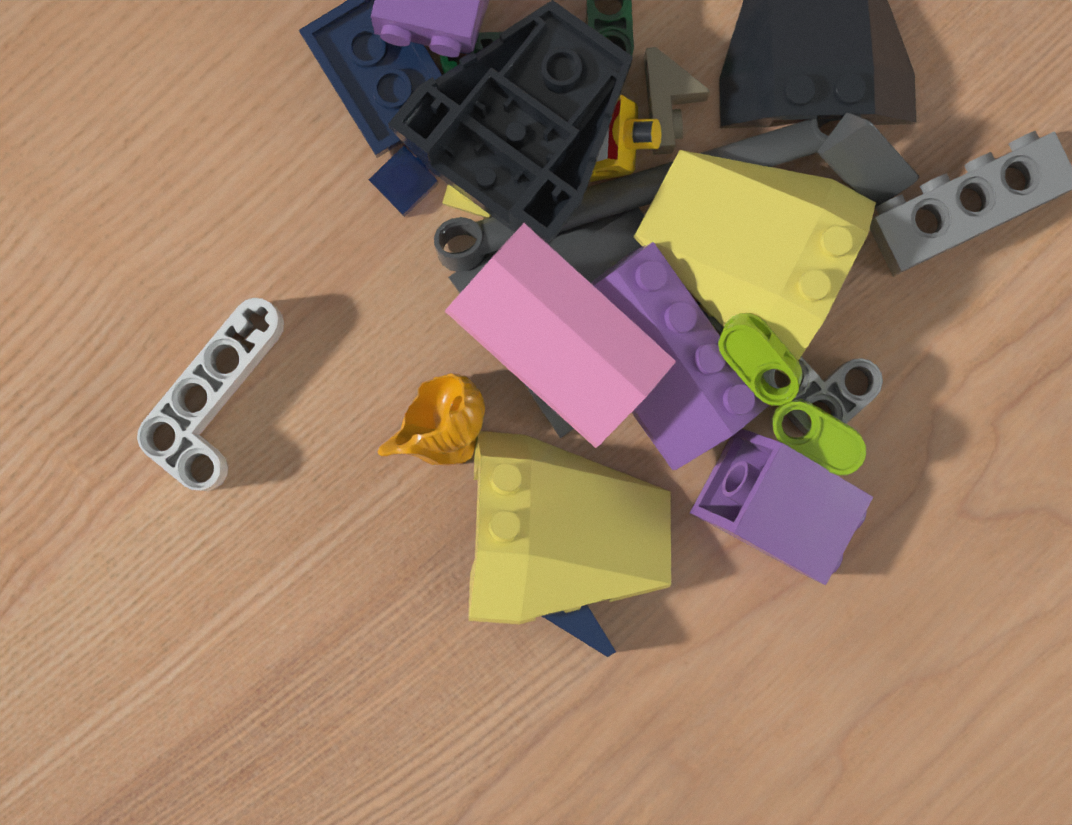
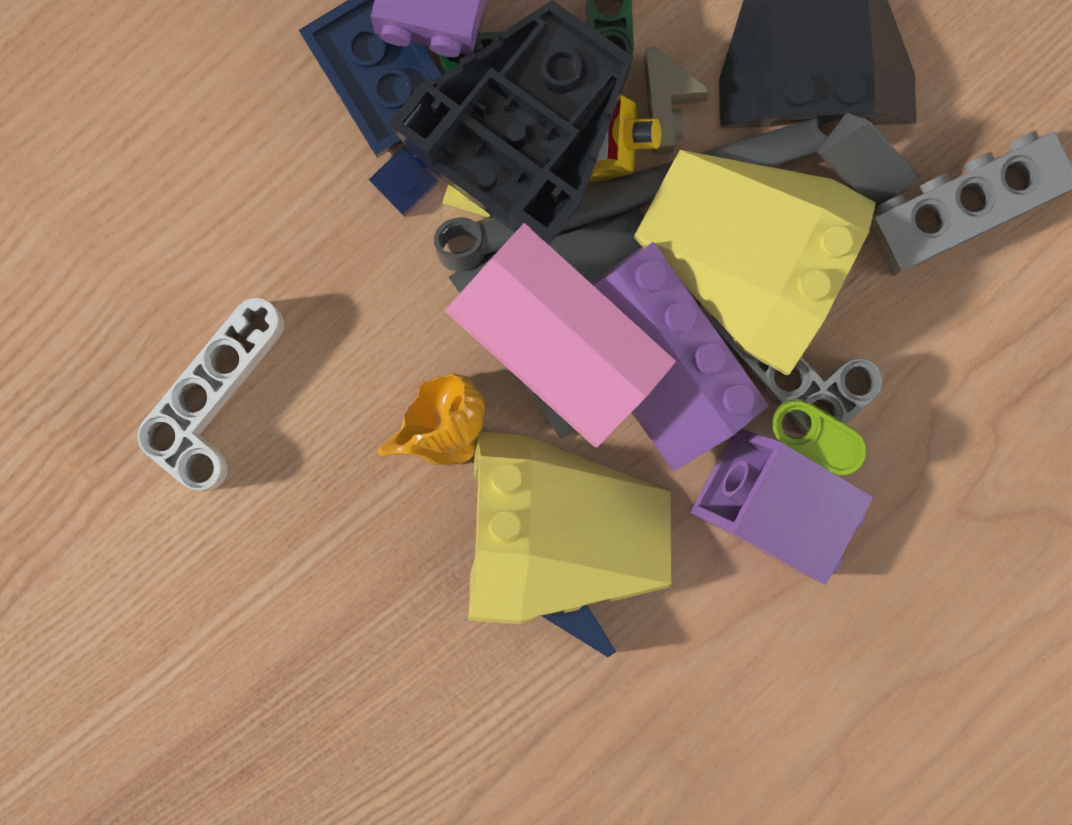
(754, 349): lime piece -> none

